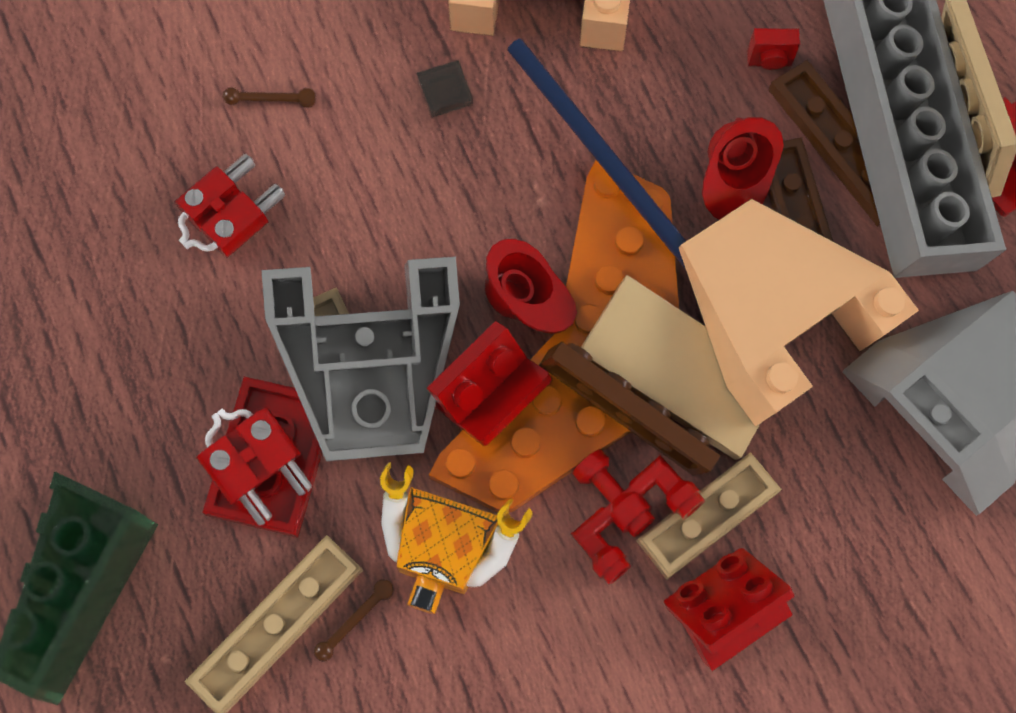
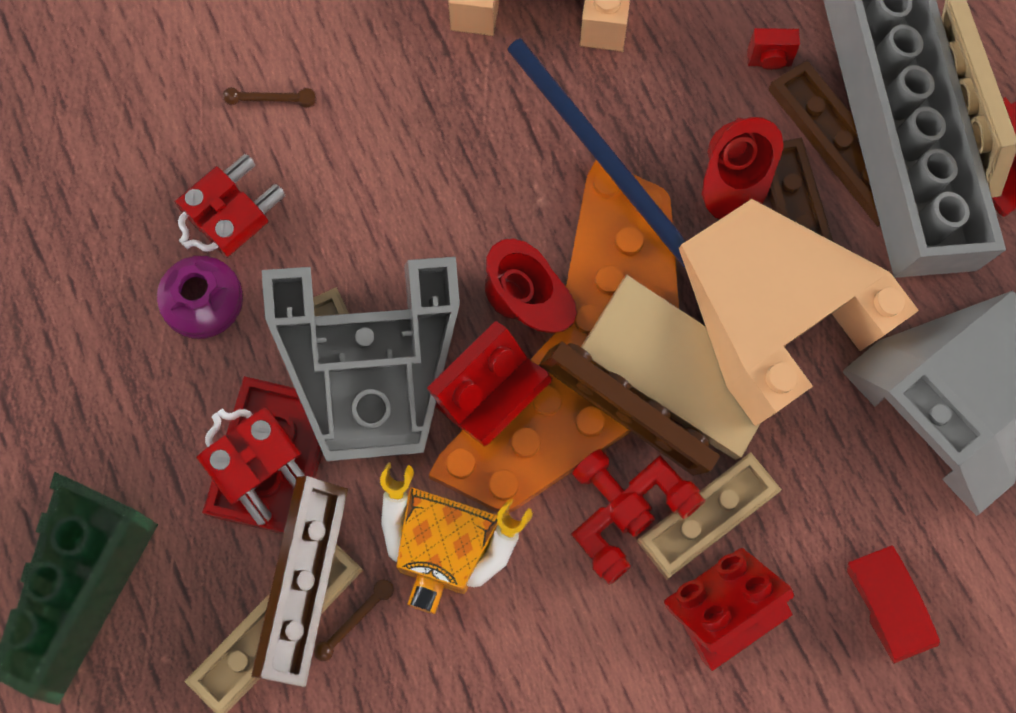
(211, 312): none -> magenta piece
(300, 582): none -> plate
(445, 88): clear smoke tile -> none
(894, 604): none -> red slope

